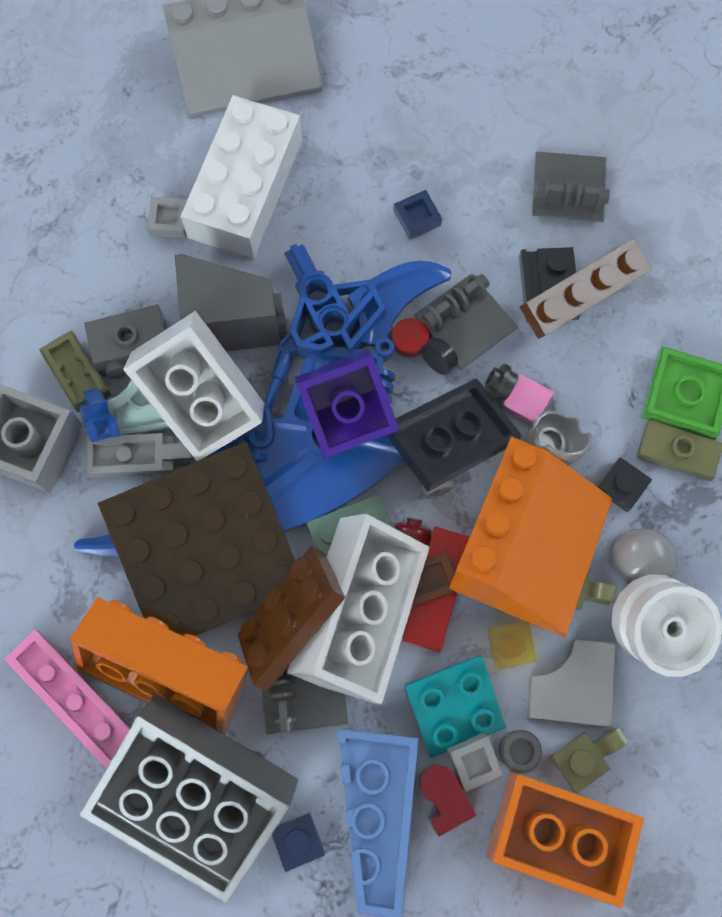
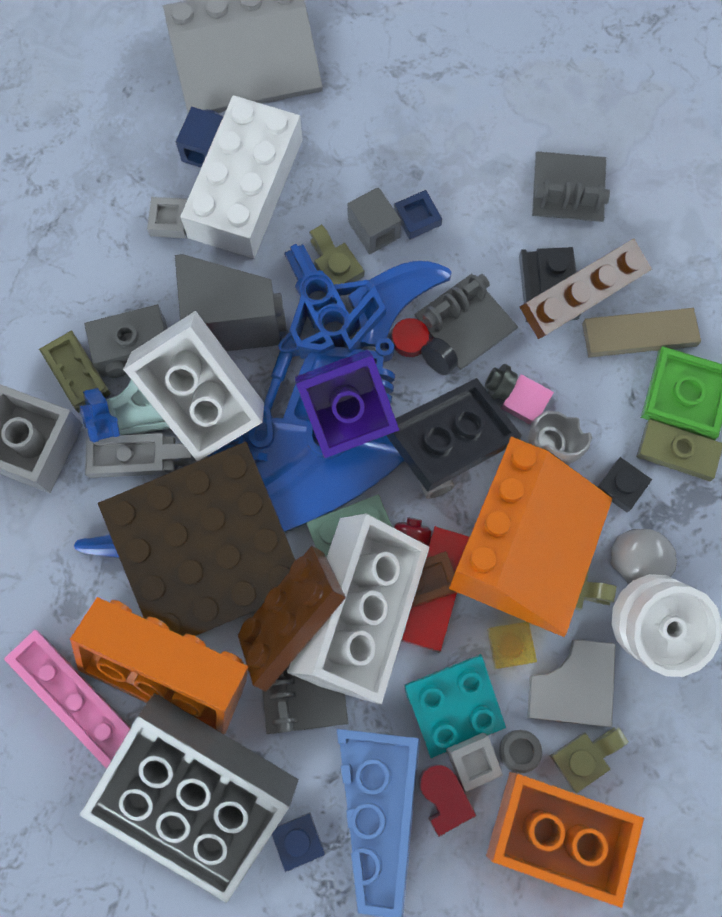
(197, 135): none -> dark blue brick
(336, 262): none -> olive plate
(374, 220): none -> dark grey panel
(641, 332): none -> dark tan tile

